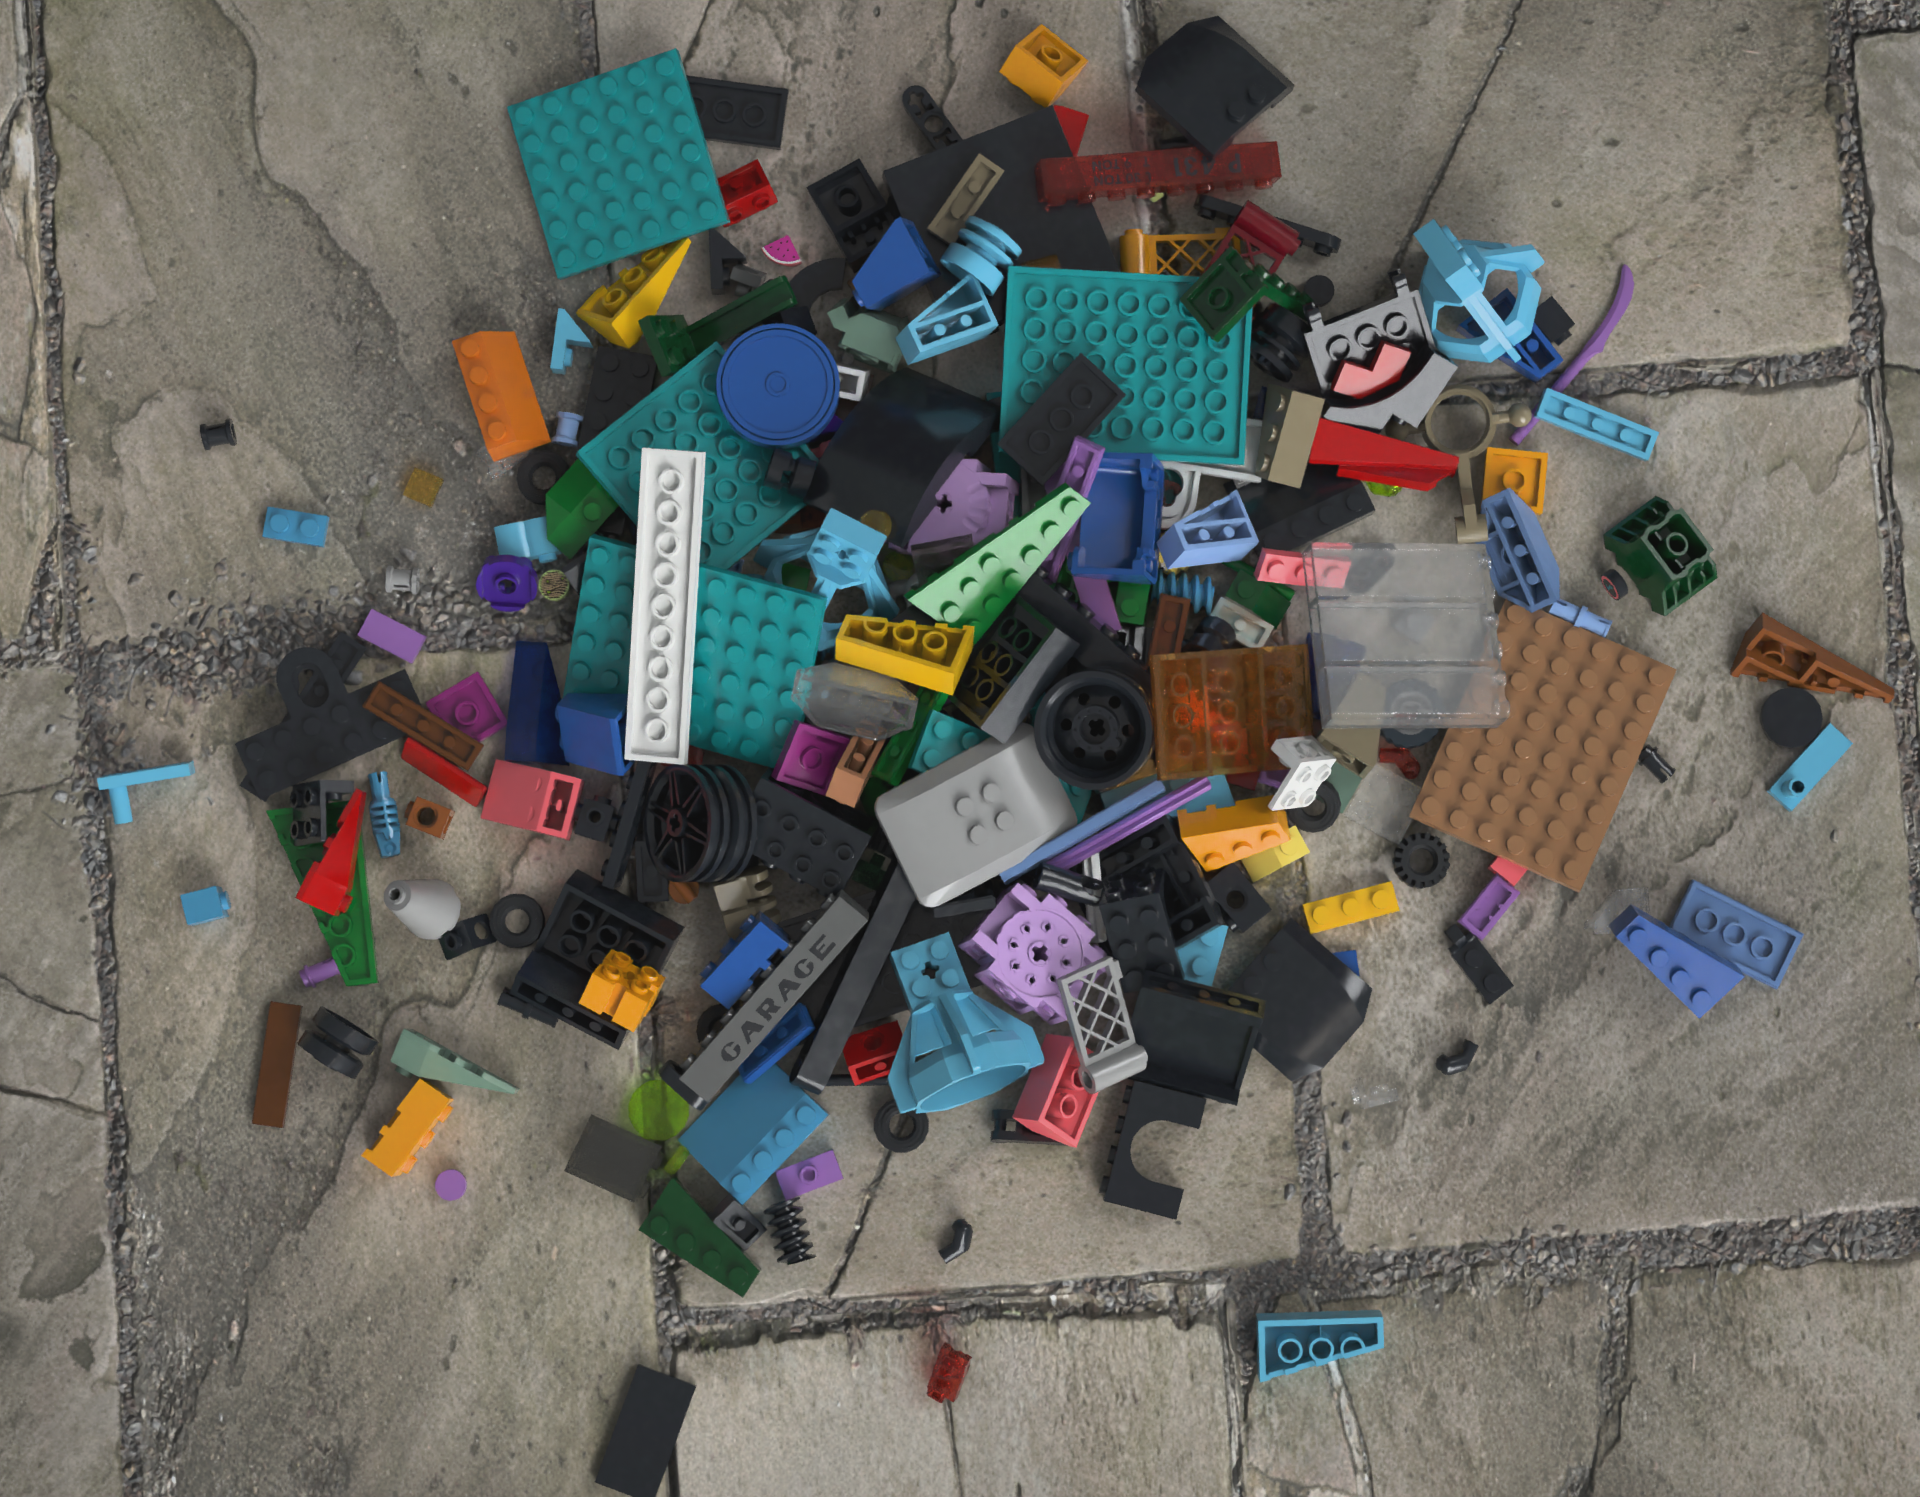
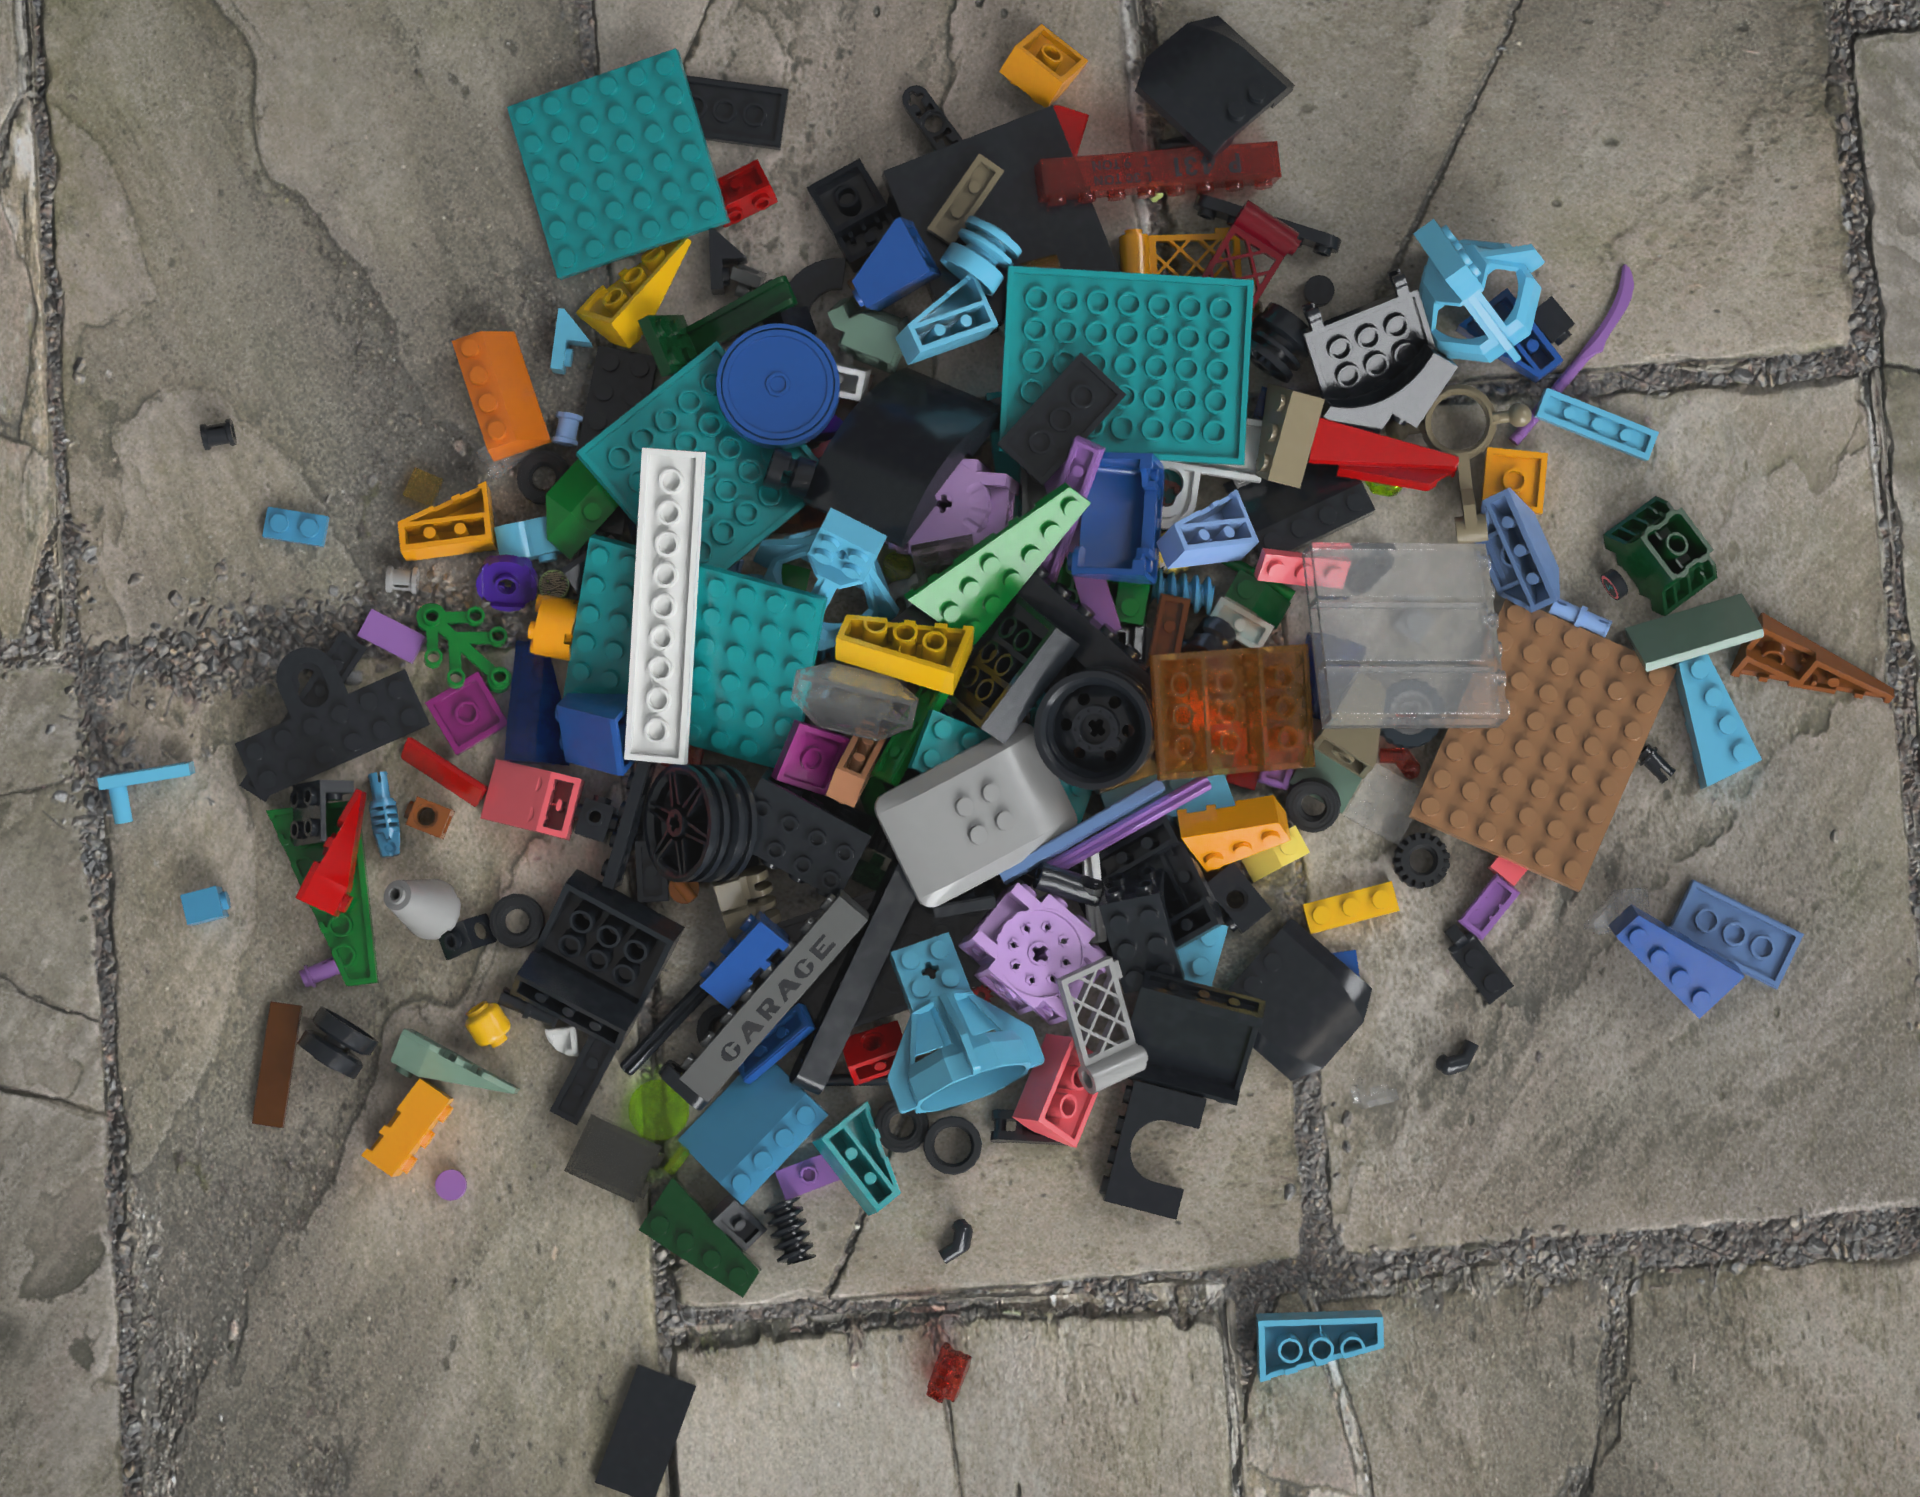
(423, 725): reddish brown tile -> none
(450, 528): none -> light orange wedge
(461, 643): none -> green plant
(487, 1024): none -> yellow head
(554, 627): none -> light orange brick
(564, 1040): none -> white tile
(583, 1080): none -> black plate
(622, 990): light orange brick -> none
(664, 1029): none -> black axle
(782, 252): dark pink tile -> none
(858, 1159): none -> teal wedge
(877, 520): clear yellow tile -> none
(949, 1168): none -> black tyre
(985, 990): none -> red piece
(1232, 289): dark green bracket -> none
(1309, 768): white bracket -> none
(1384, 370): tile -> none
(1694, 632): none -> sand green tile
(1714, 725): none -> medium azure wedge
(1791, 717): black tile -> none
(1809, 767): medium azure piece -> none

